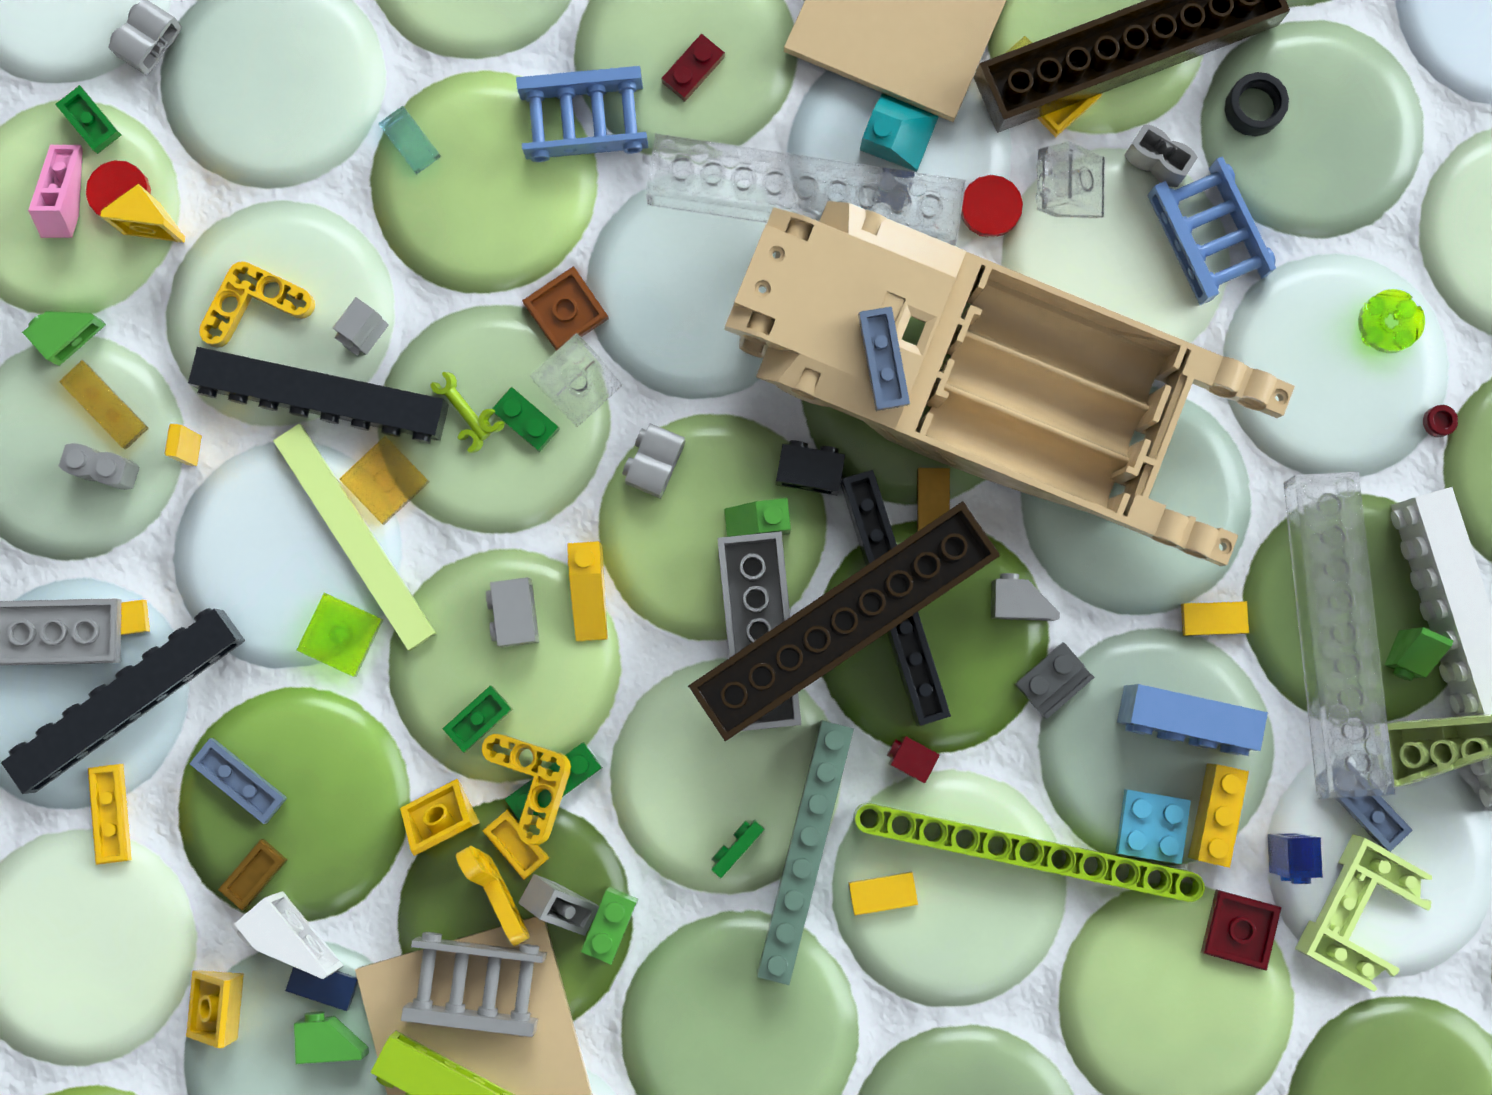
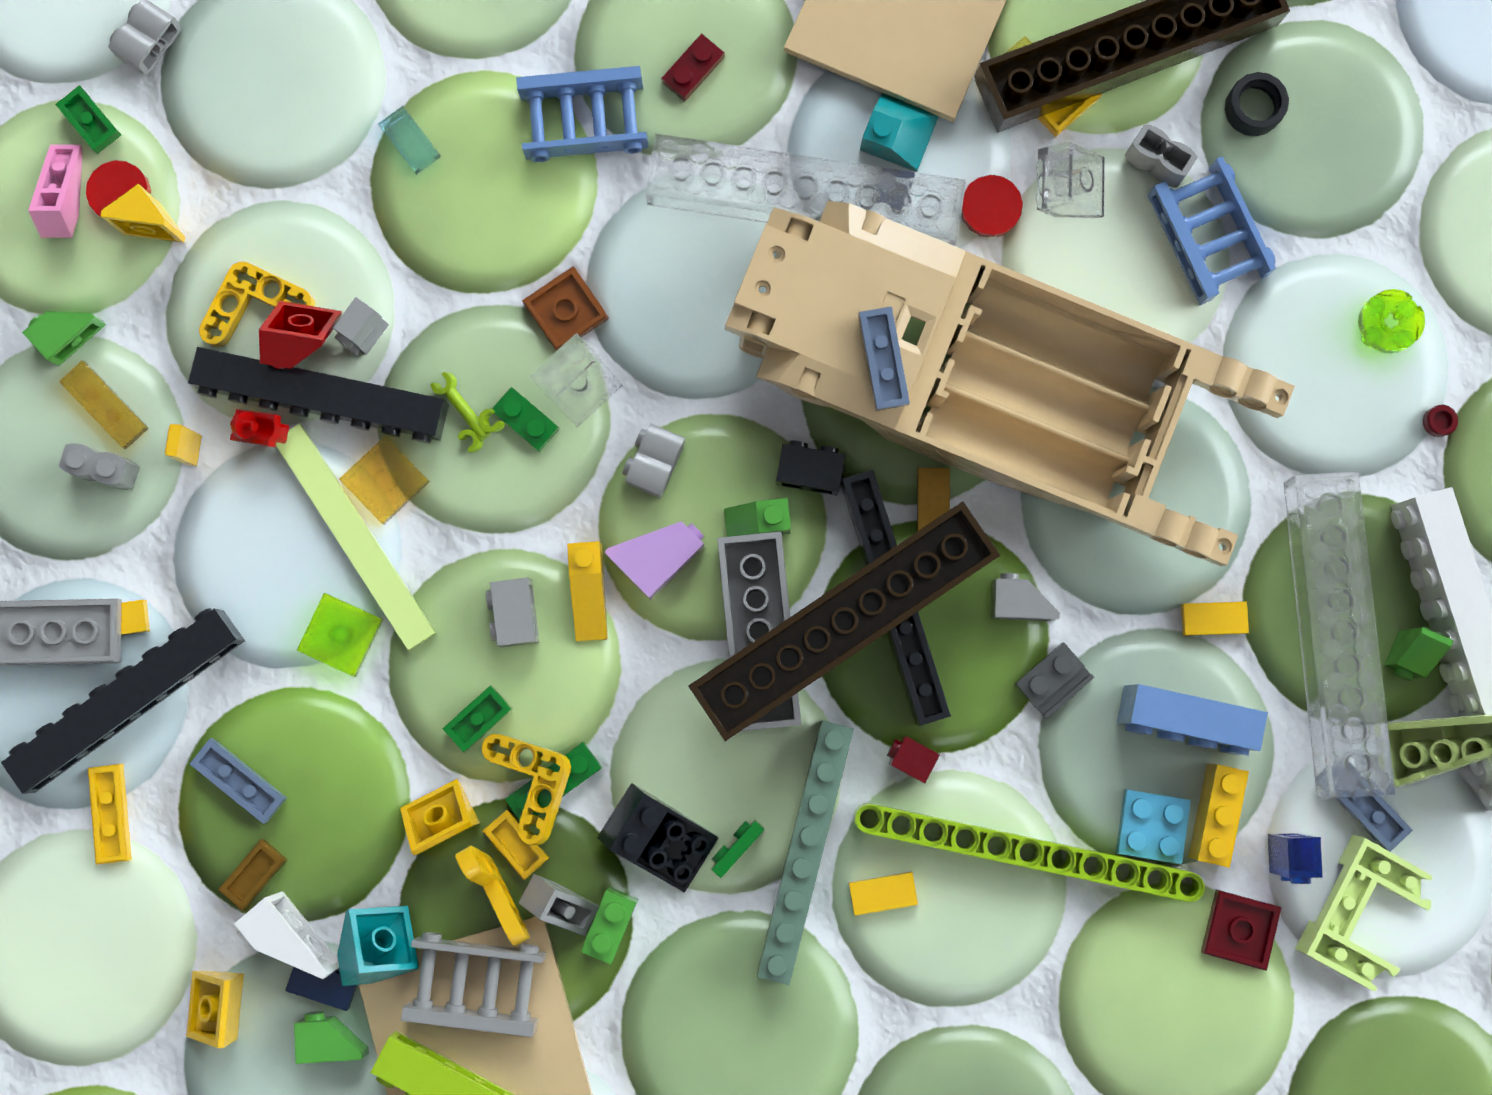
(258, 428): none -> red hips
(294, 333): none -> red slope
(376, 945): none -> teal slope
(657, 556): none -> lavender slope
(657, 838): none -> black slope

